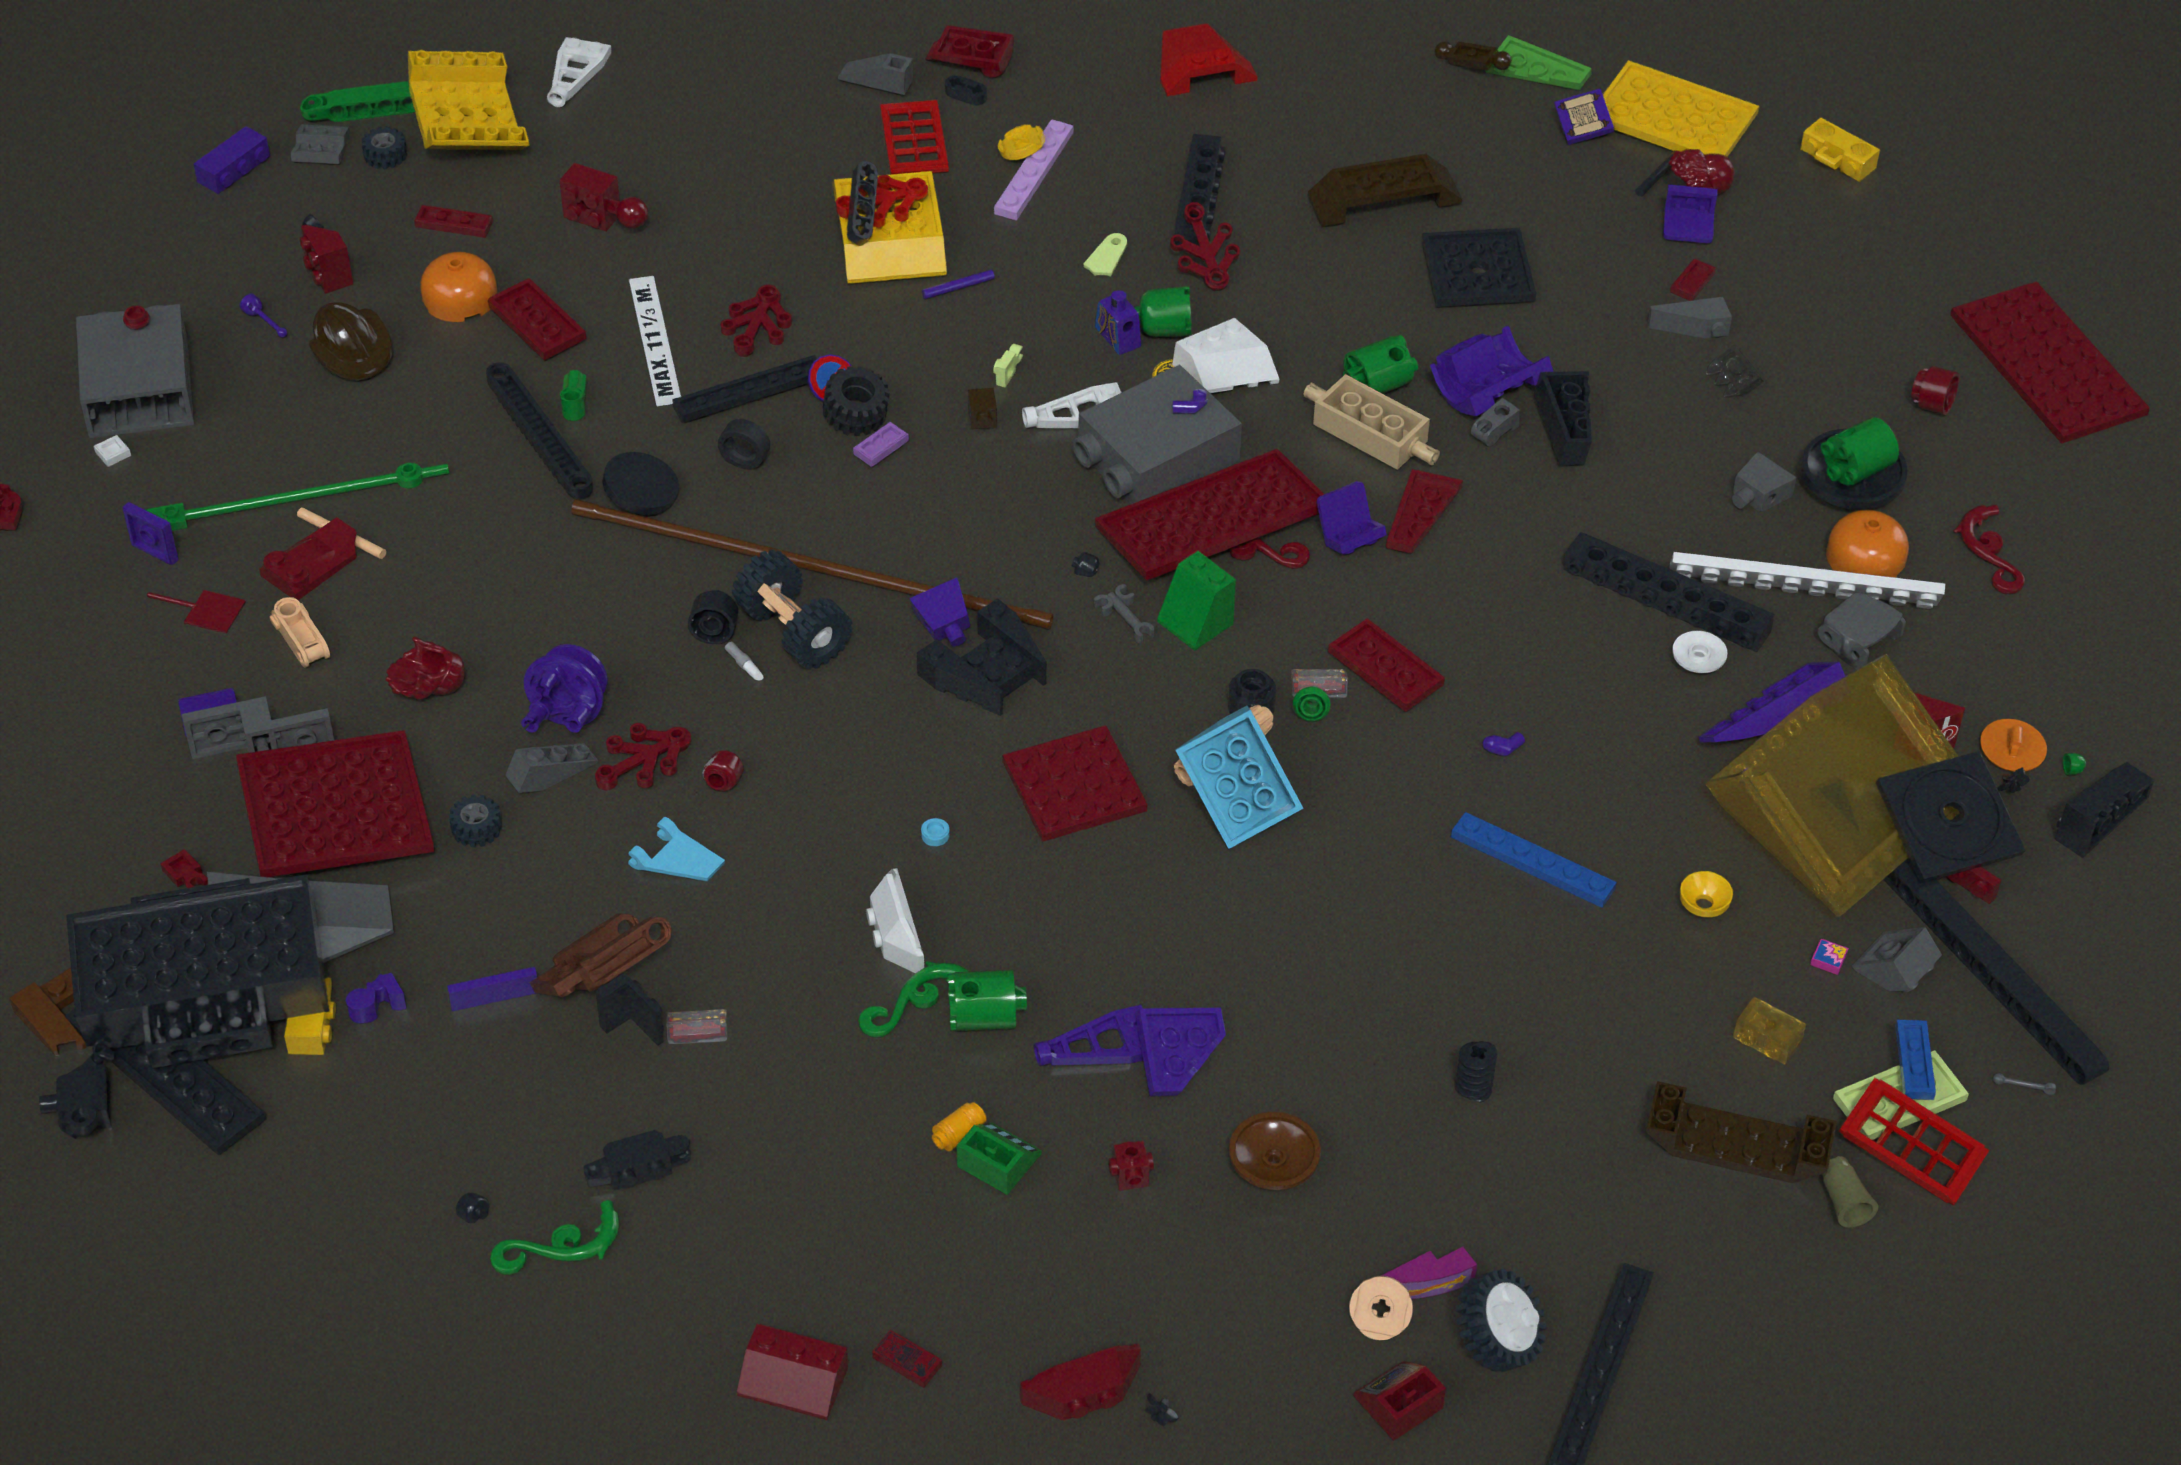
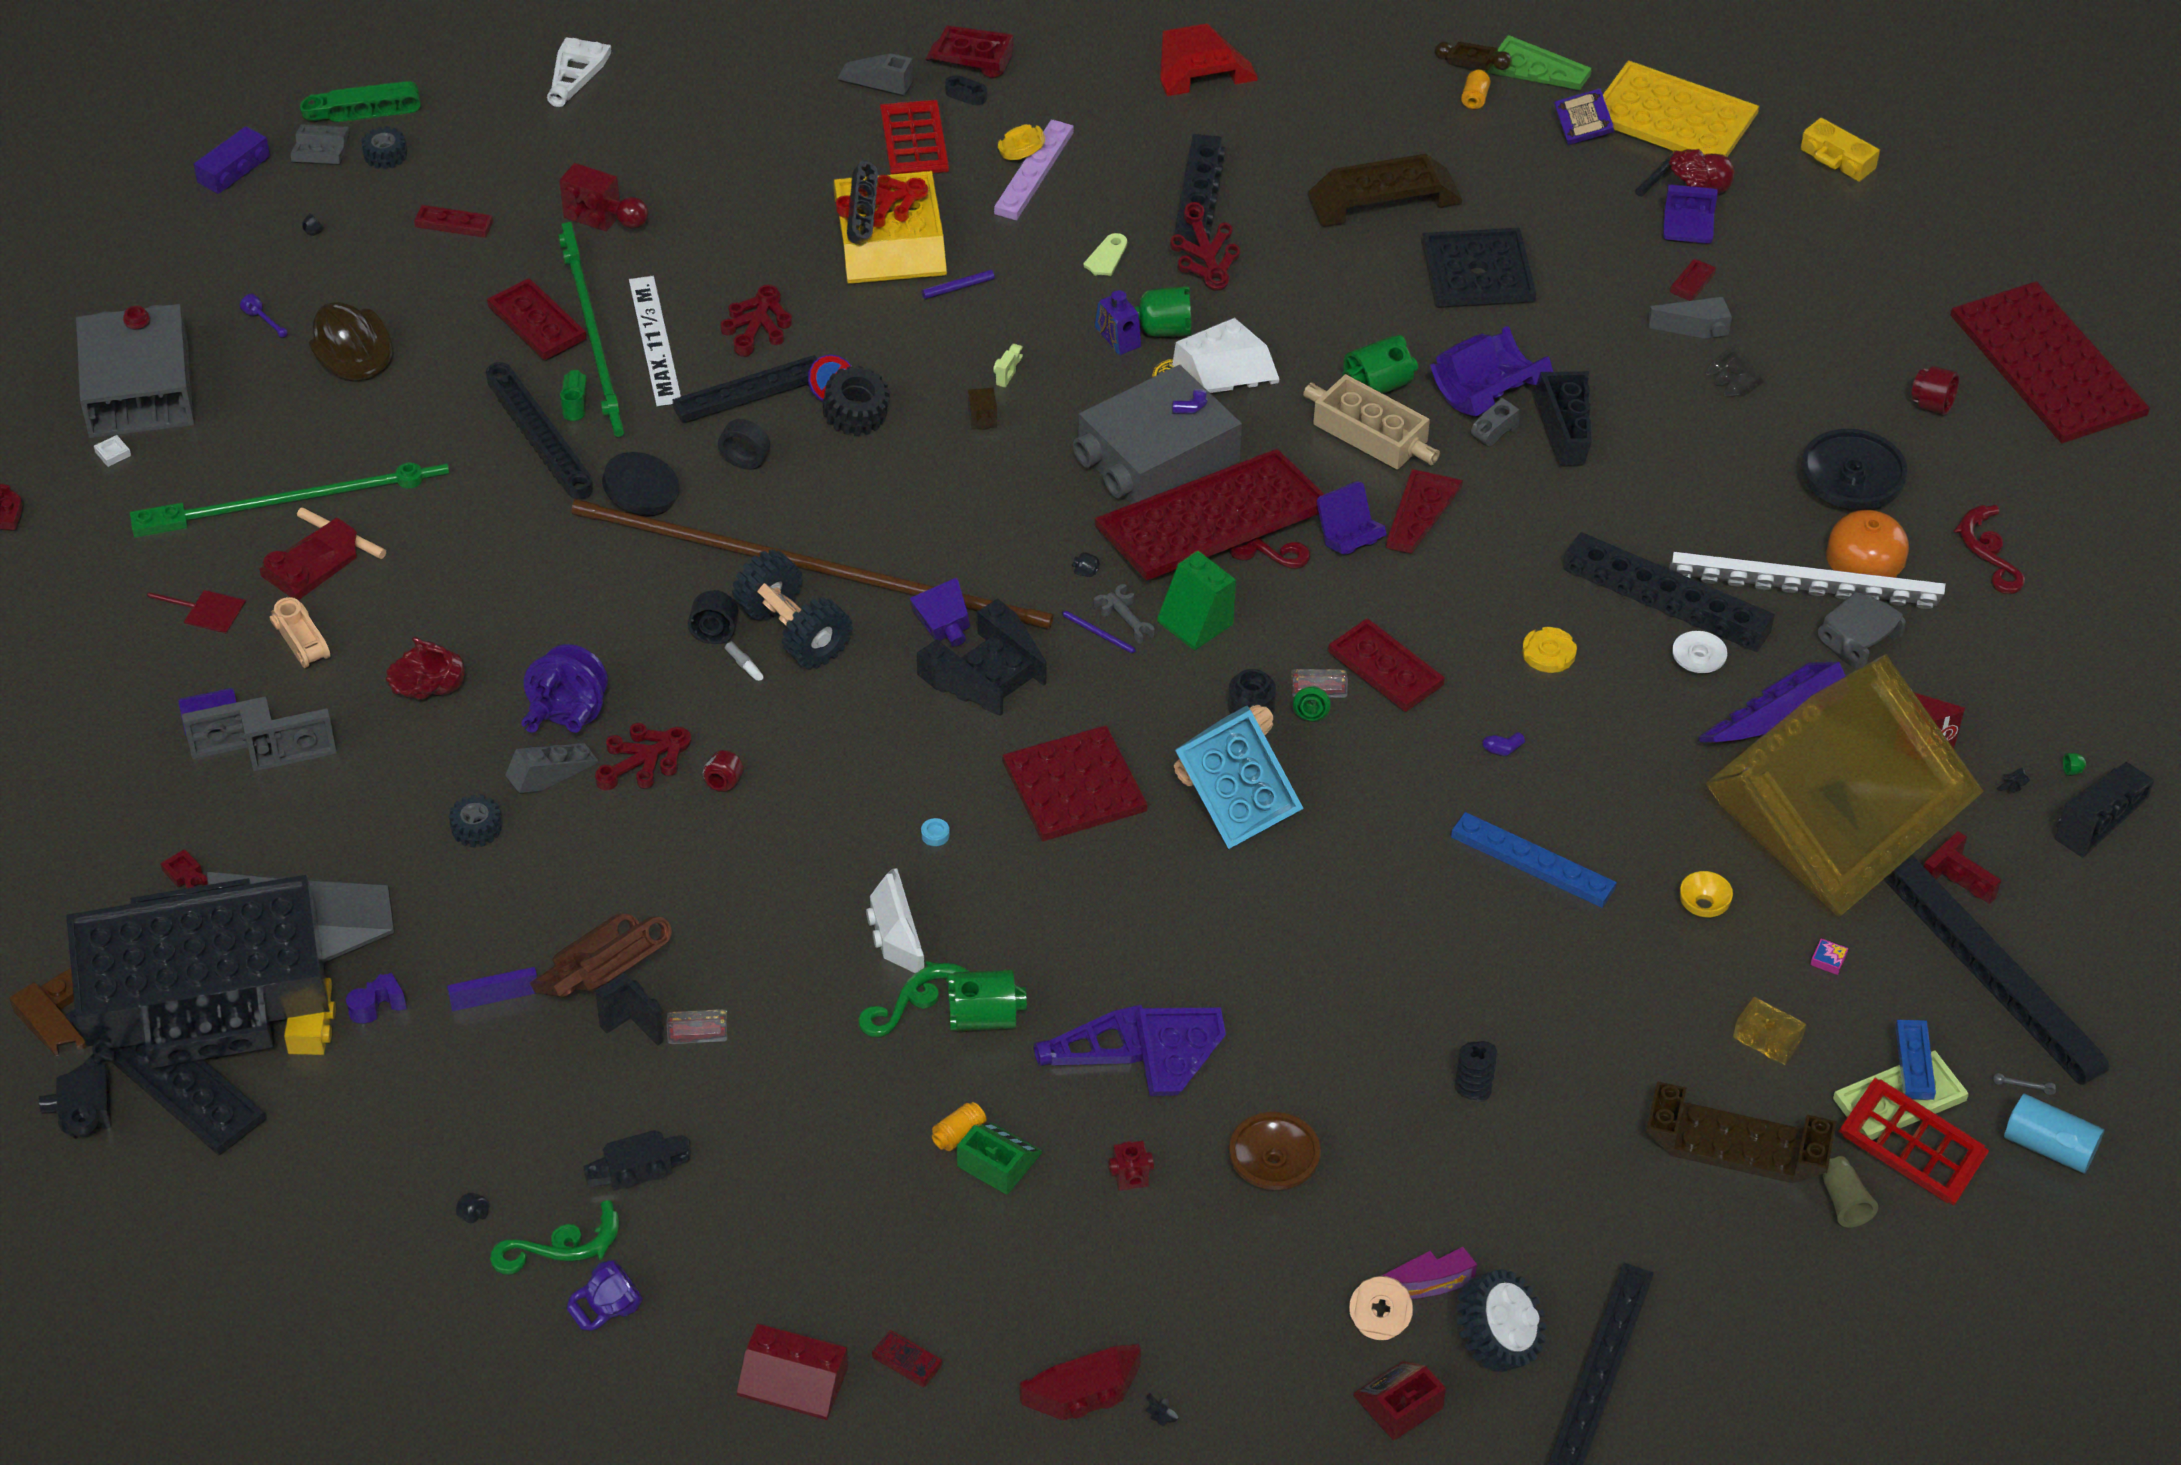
(150, 533): dark purple tile -> none
(326, 258): dark red slope -> none
(333, 804): dark red plate -> none
(457, 286): orange cylinder -> none
(460, 86): yellow slope -> none
(572, 257): none -> green bar
(607, 1293): none -> dark purple piece
(678, 857): medium azure flag -> none
(881, 444): medium lavender plate -> none
(1043, 416): white plate -> none
(1098, 631): none -> dark purple axle
(1475, 89): none -> light orange head
(1549, 650): none -> yellow tile
(1762, 484): dark grey torso -> none
(1860, 451): green cylinder -> none
(1899, 959): dark grey slope -> none
(1941, 845): black piece -> none
(2013, 745): orange shield -> none
(2053, 1133): none -> medium azure piece

